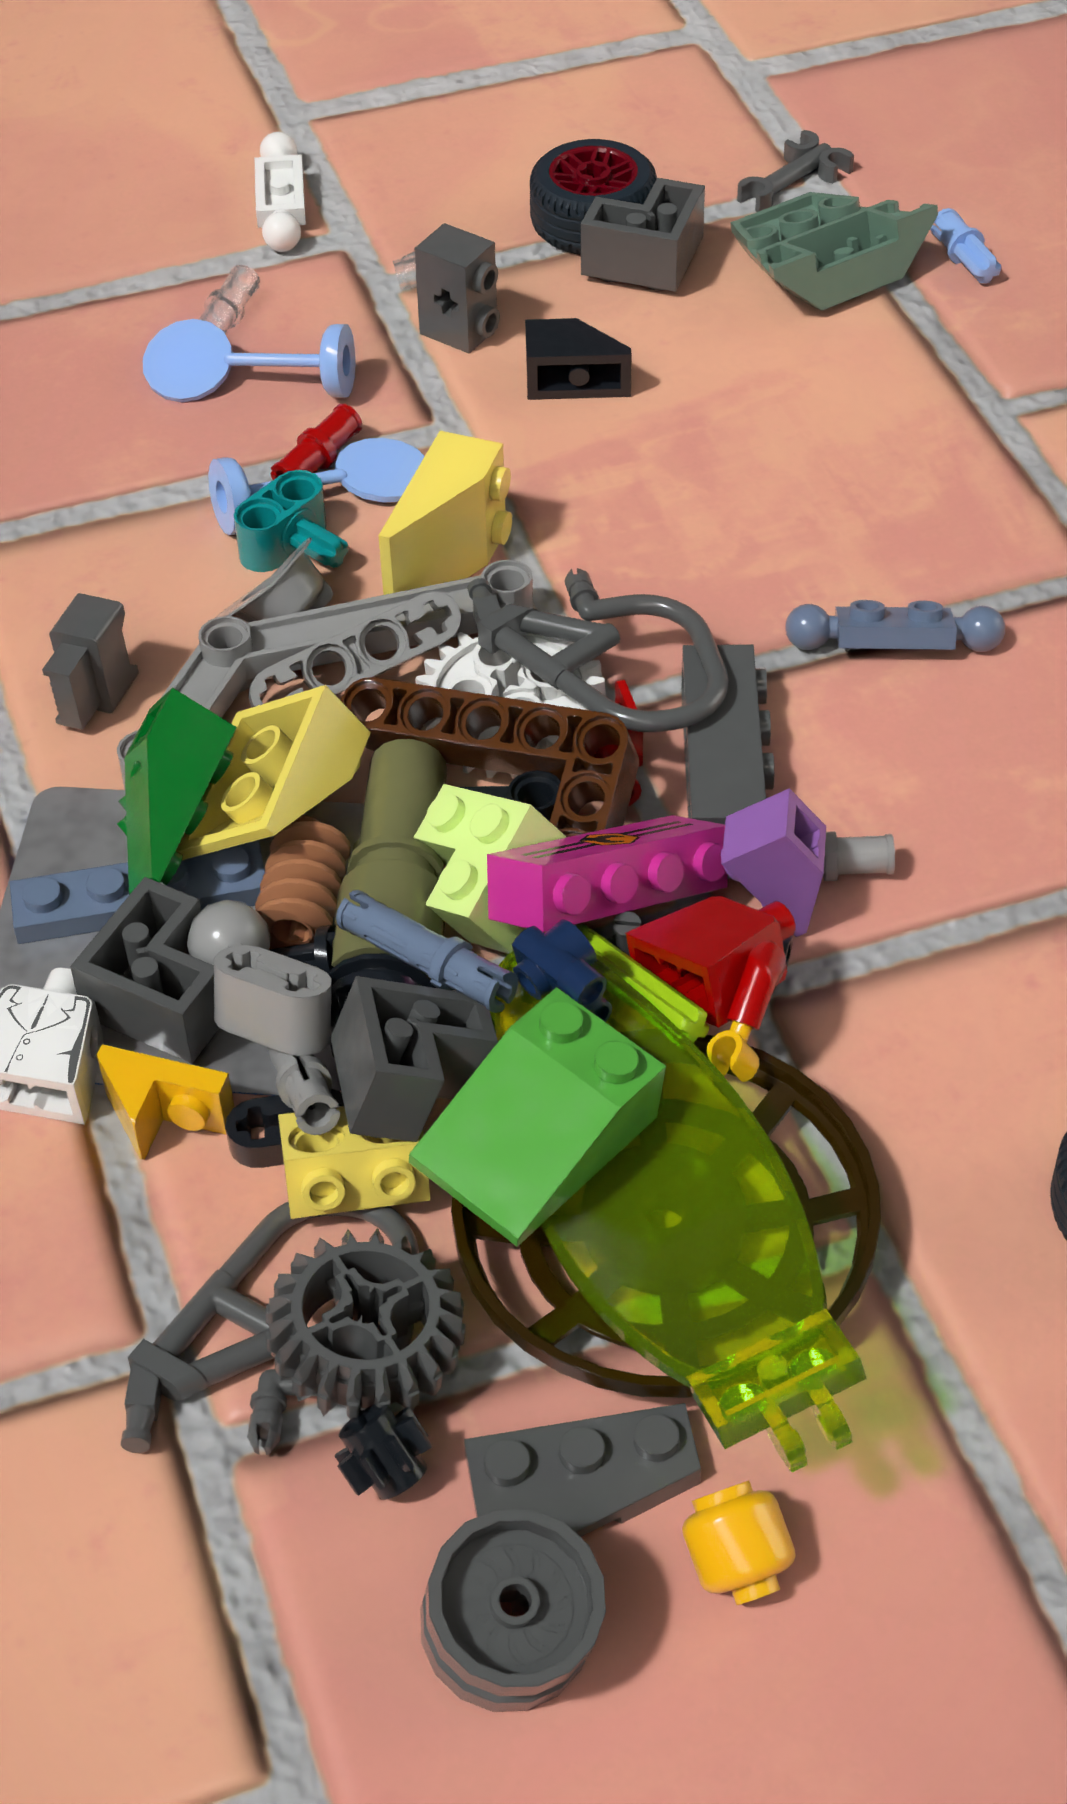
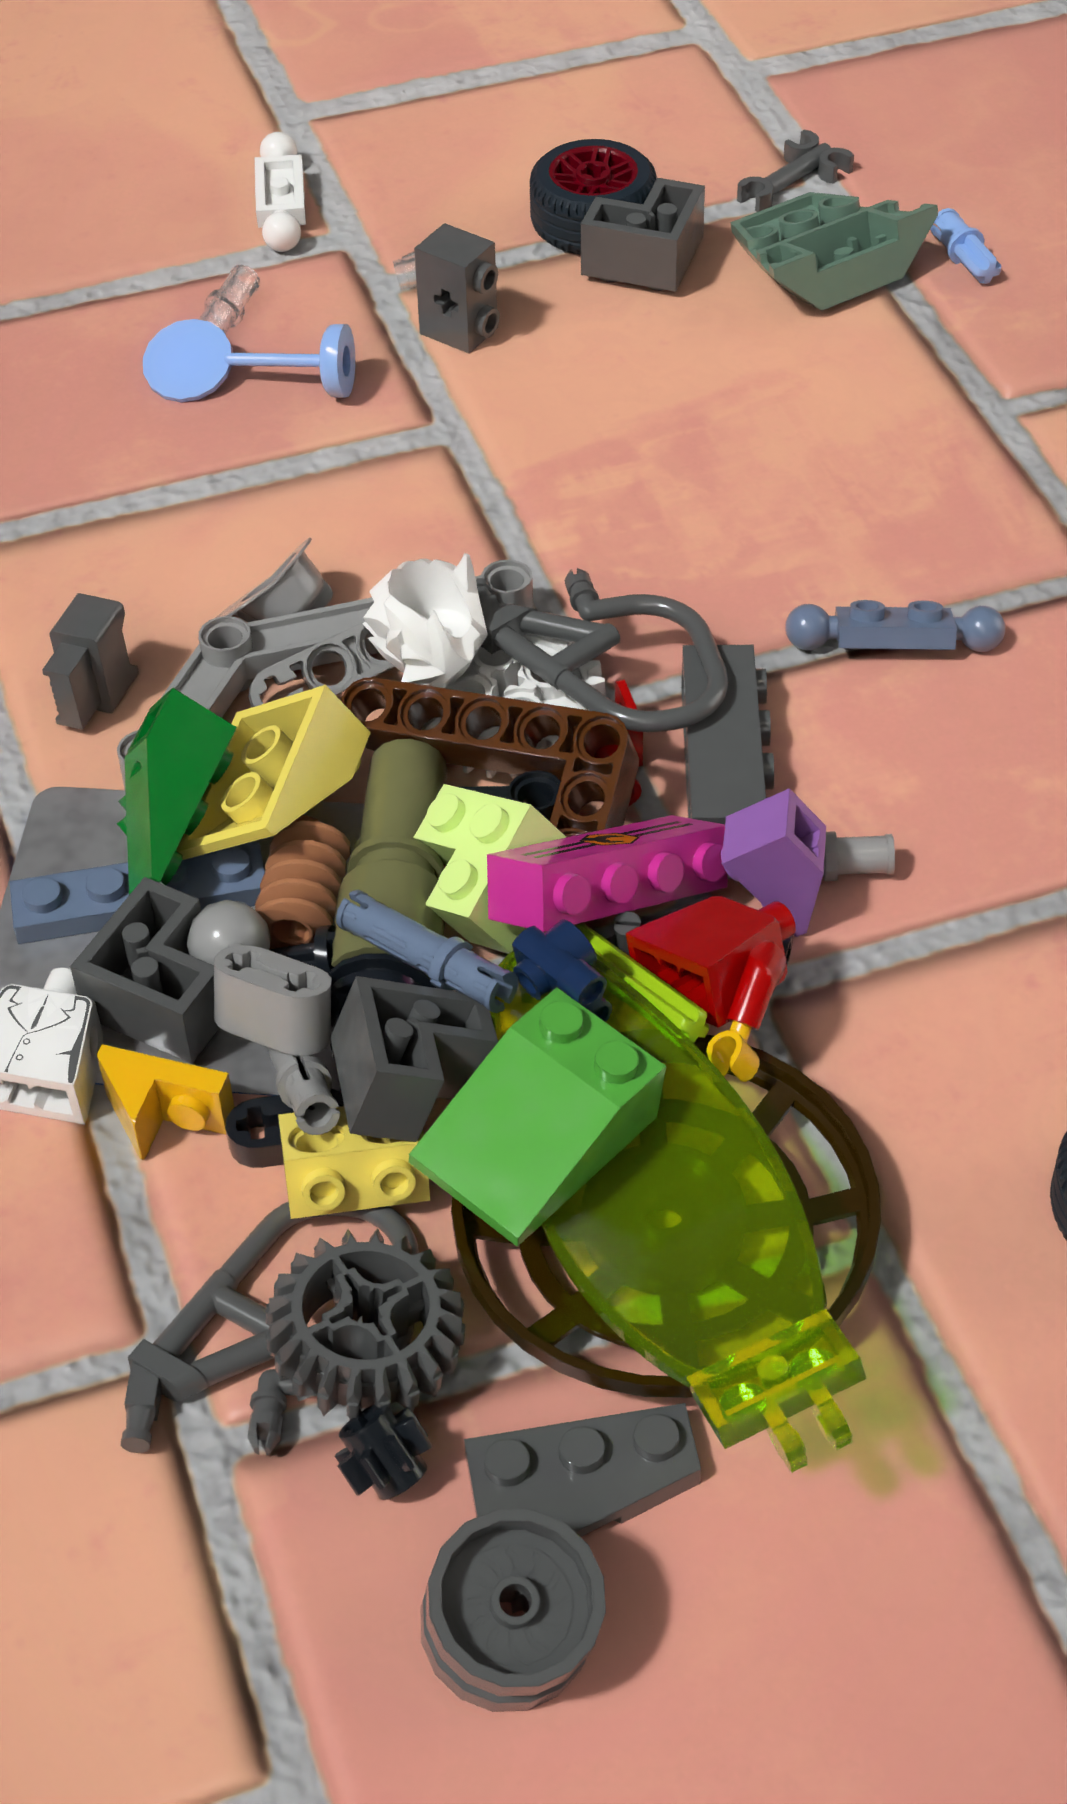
(281, 519): teal beam -> none
(319, 445): red pin -> none
(368, 468): light blue piece -> none
(428, 620): none -> white hair
(447, 515): light yellow slope -> none
(574, 361): black slope -> none
(738, 1542): yellow head -> none

